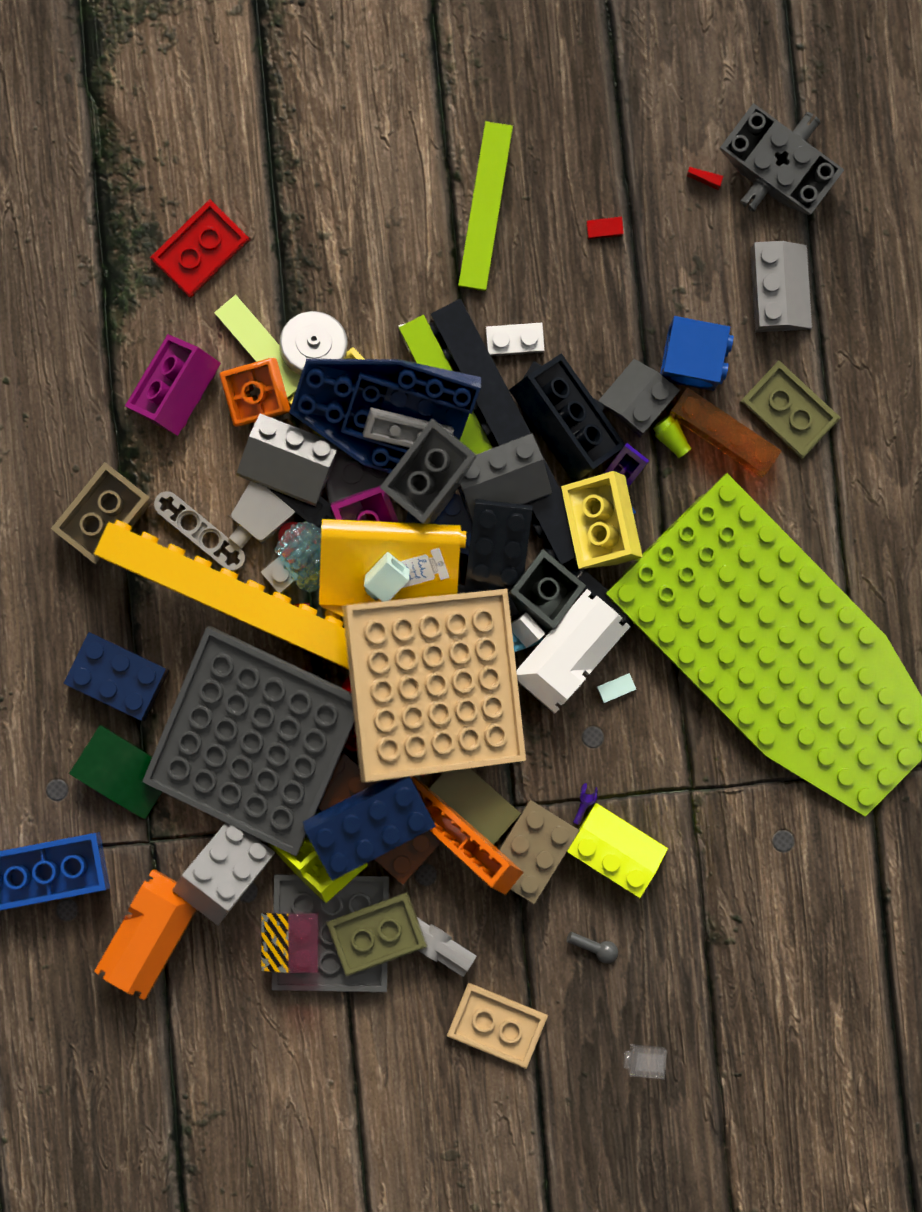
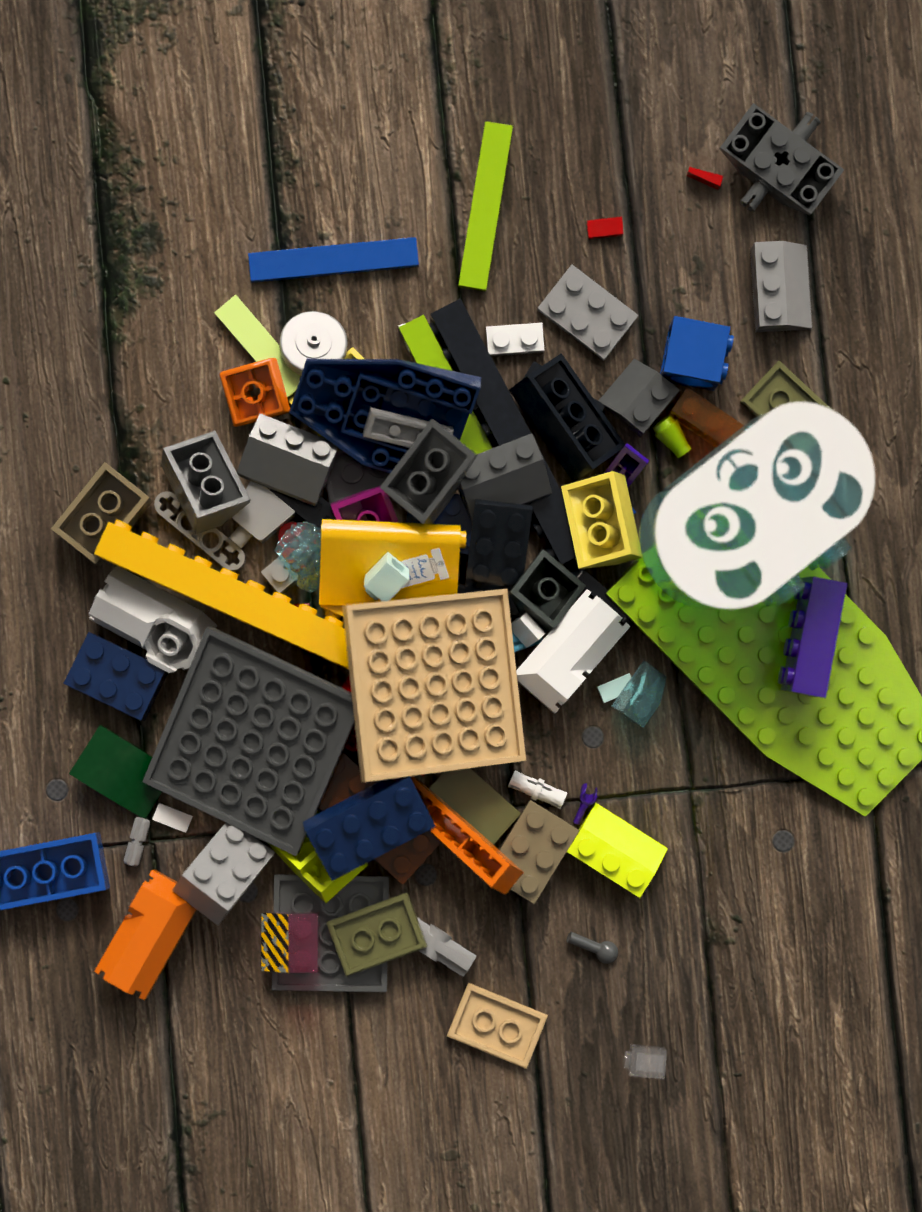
(135, 847): none -> light grey piece
(150, 619): none -> white brick
(172, 817): none -> white piece
(173, 384): magenta slope -> none
(200, 248): red tile -> none
(204, 481): none -> dark grey slope
(333, 259): none -> blue tile
(537, 789): none -> white pin
(587, 312): none -> light grey plate
(641, 694): none -> clear light blue slope
(760, 510): none -> white brick
(812, 637): none -> dark purple brick

